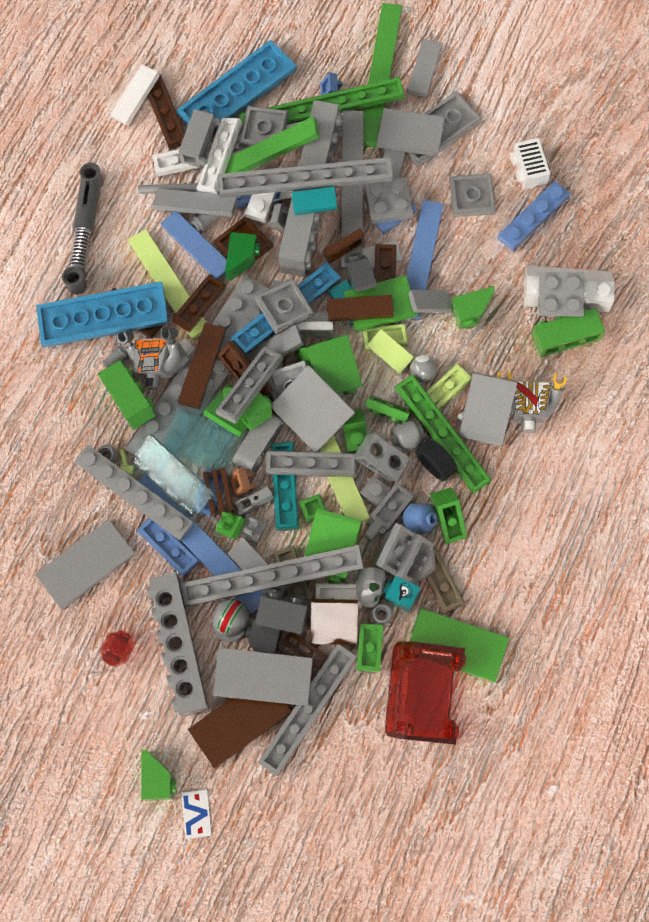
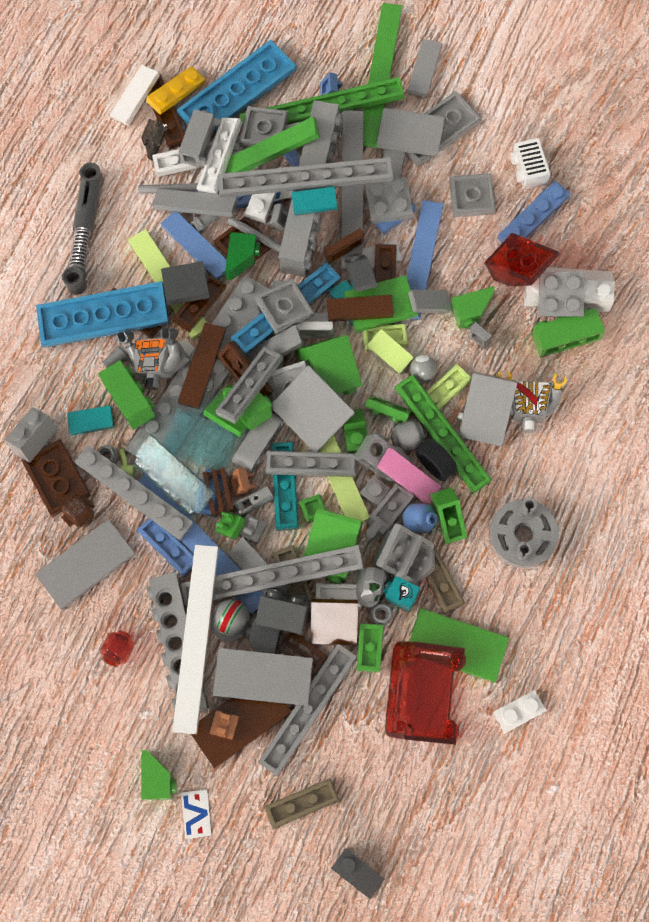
(31, 434): none -> light grey brick
(55, 476): none -> reddish brown tile
(77, 510): none -> reddish brown head
(90, 420): none -> teal tile
(153, 137): none -> clear smoke tile
(175, 90): none -> yellow plate
(185, 283): none -> dark grey tile
(195, 640): none -> white tile
(224, 725): none -> nougat tile
(249, 230): none -> light grey bar
(293, 158): none -> medium blue tile
(301, 803): none -> dark tan tile
(357, 873): none -> dark grey slope
(408, 476): none -> bright pink tile
(480, 335): none -> light grey tile
(519, 261): none -> clear red slope
(519, 711): none -> white plate
(527, 515): none -> light grey piece

